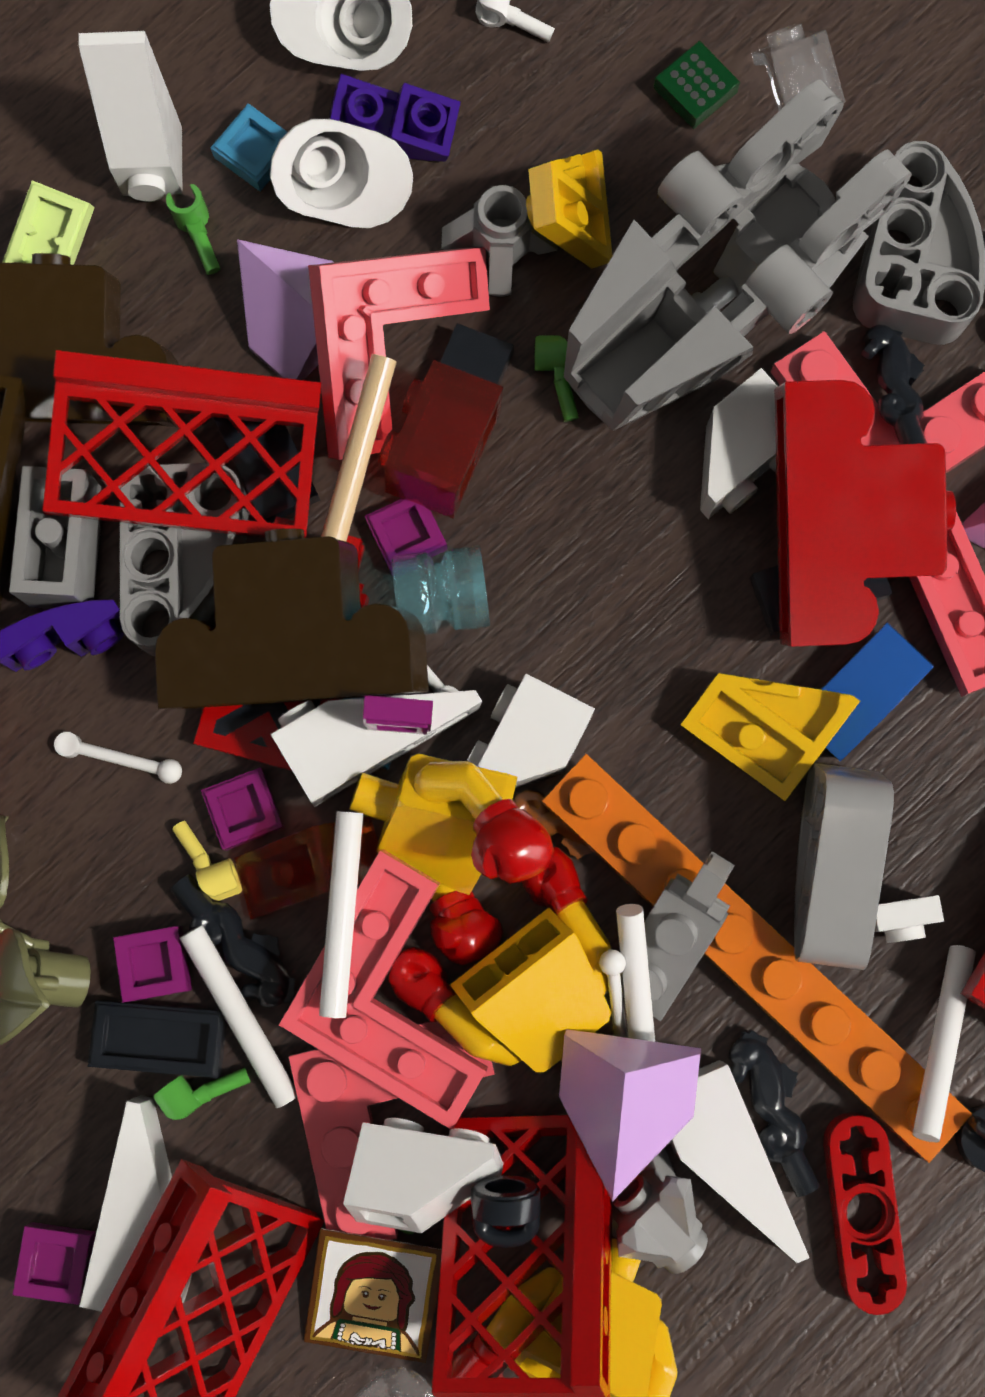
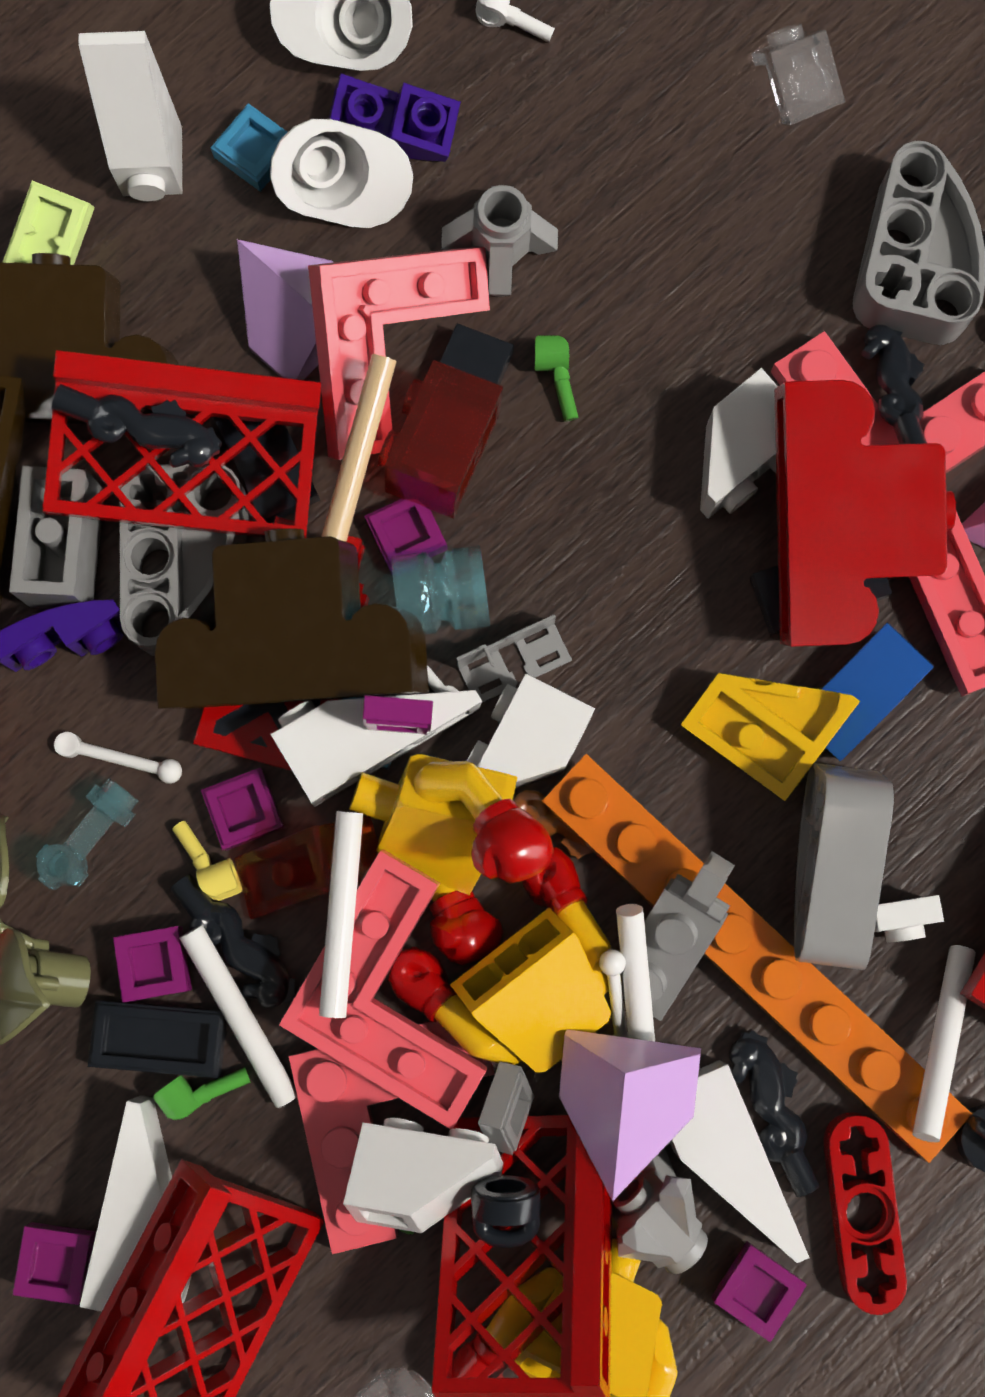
(67, 863): none -> clear light blue bar
(161, 429): none -> black animal
(193, 221): bright green hand -> none
(373, 1295): sticker -> none
(506, 1107): none -> light grey tile
(530, 653): none -> light grey piece
(572, 207): yellow wing -> none
(653, 342): light grey piece -> none
(696, 84): dark green tile -> none
(758, 1291): none -> magenta plate

